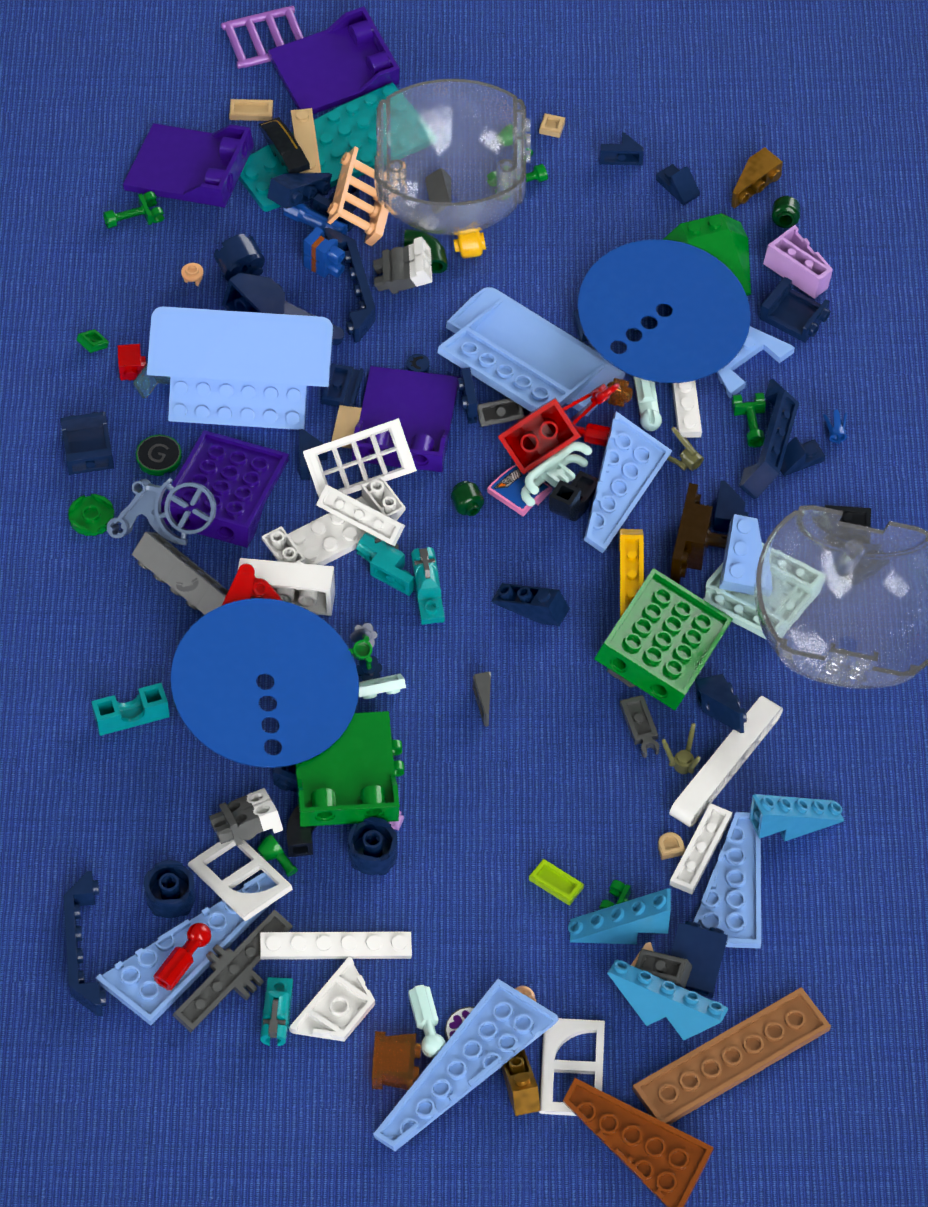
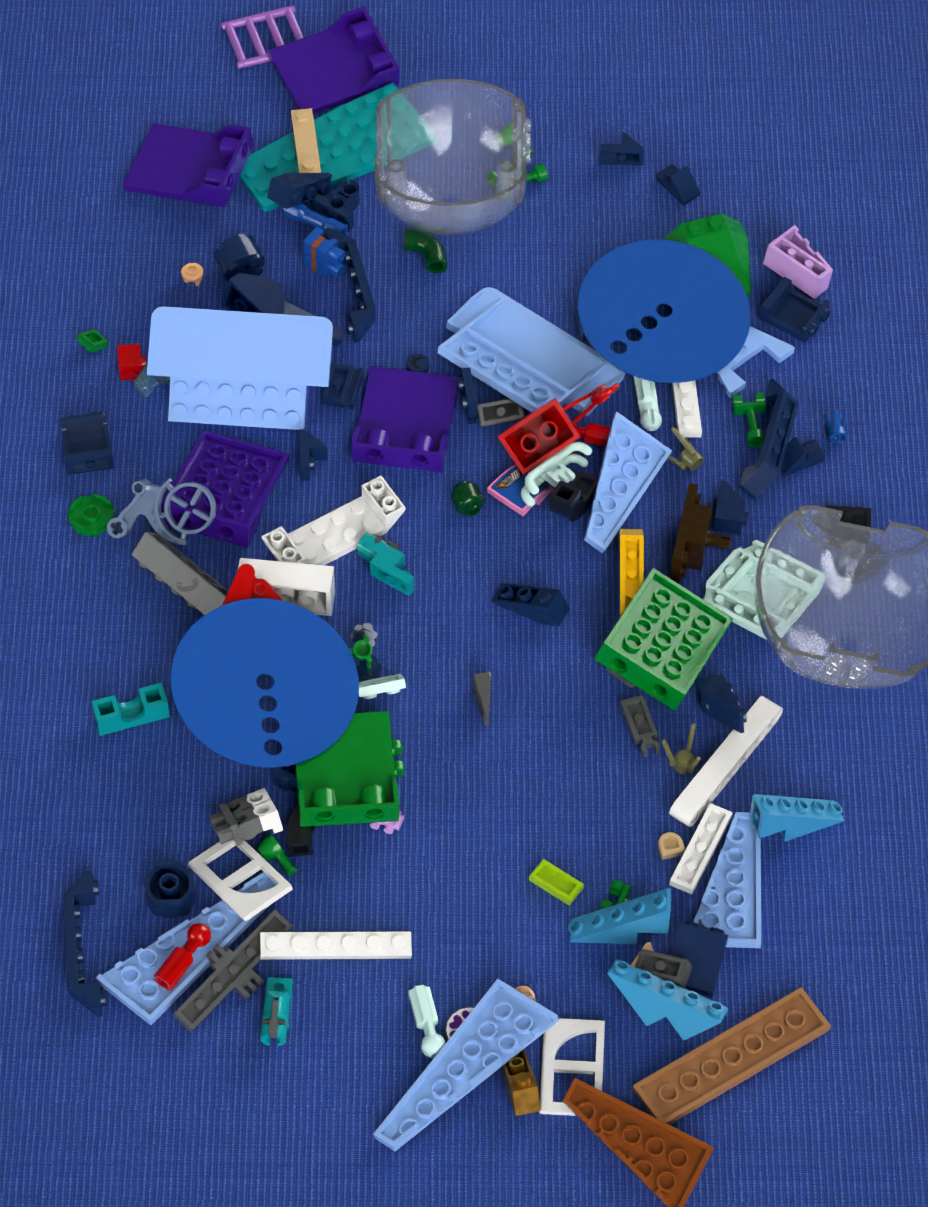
(145, 201): green bar -> none
(158, 455): black tile -> none
(251, 110): tan tile -> none
(284, 146): black slope -> none
(336, 1007): white wing -> none
(346, 422): tan tile -> none
(360, 515): white plate -> none
(372, 846): dark blue brick -> none
(373, 229): light nougat fence -> none
(395, 1060): clear orange hips -> none
(401, 448): white piece -> none
(404, 267): dark grey hips -> none
(427, 586): teal plate -> none
(439, 186): dark grey slope -> none
(470, 244): yellow head -> none
(552, 125): tan tile -> none
(622, 394): clear orange gear -> none
(741, 555): light blue wedge -> none
(758, 173): pearl gold slope -> none
(786, 212): dark green head -> none

